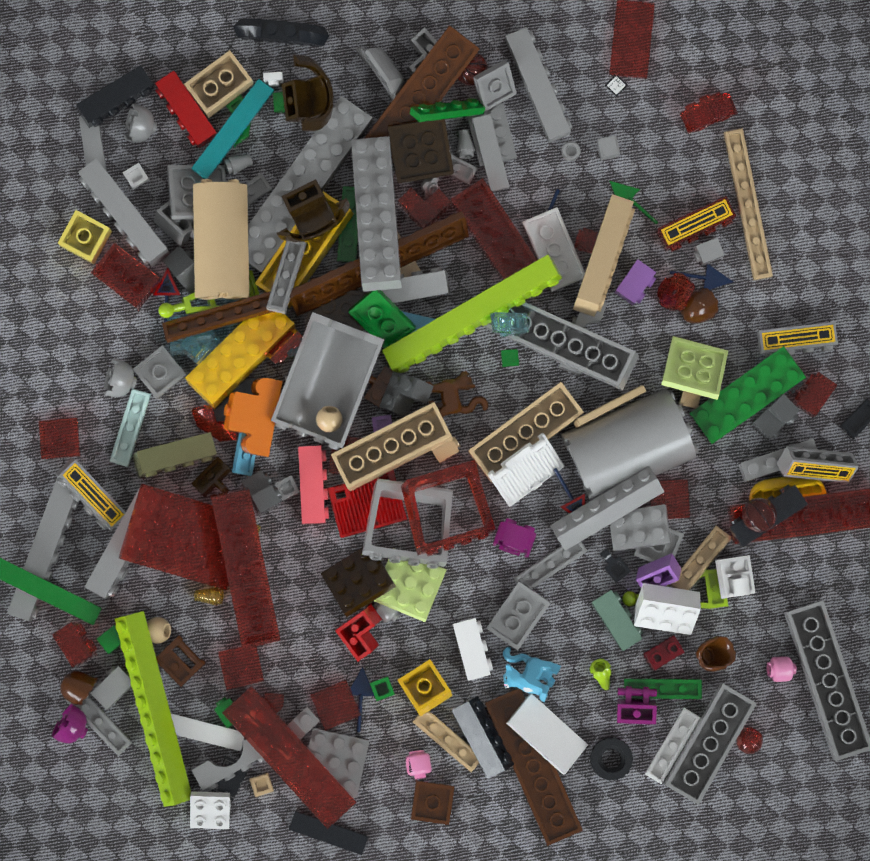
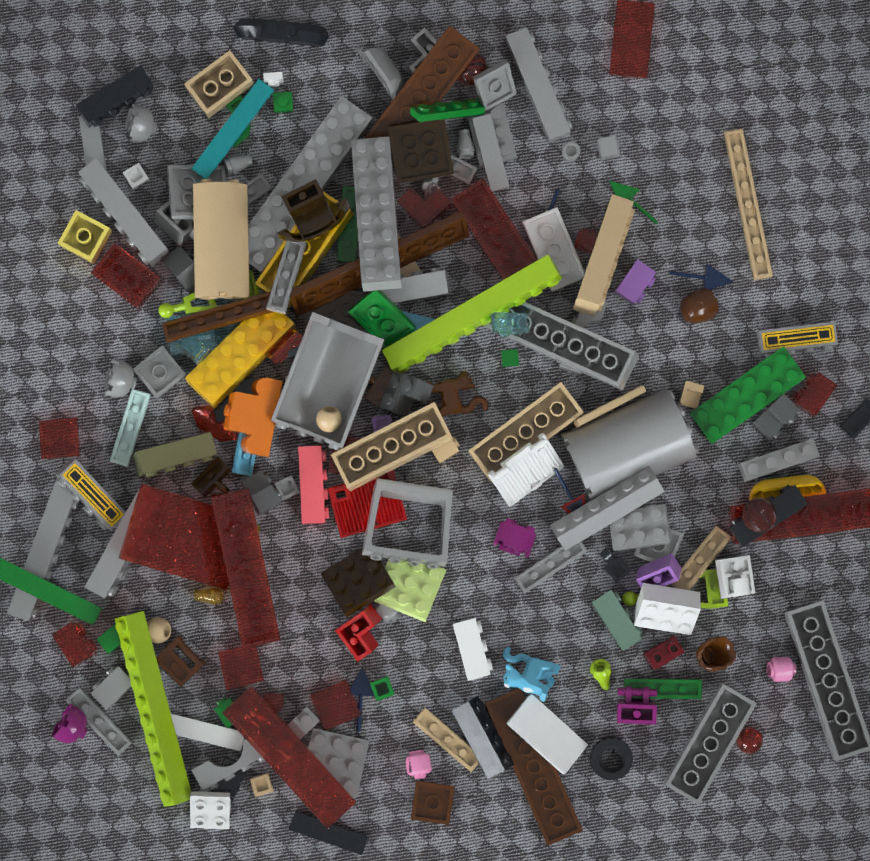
(77, 686): reddish brown hair -> none
(167, 288): piece -> none
(186, 109): red brick -> none
(309, 99): dark brown piece -> none
(425, 687): yellow brick -> none
(464, 470): clear red windscreen -> none
(518, 615): light grey plate -> none
(616, 85): sticker -> none
(672, 745): white tile -> none
(675, 498): clear red plate -> none
(679, 300): clear red plate -> none
(695, 224): brick -> none
(695, 367): yellowish green plate -> none
(708, 111): clear red brick -> none
(708, 252): light grey brick -> none
(817, 464): light grey brick -> none

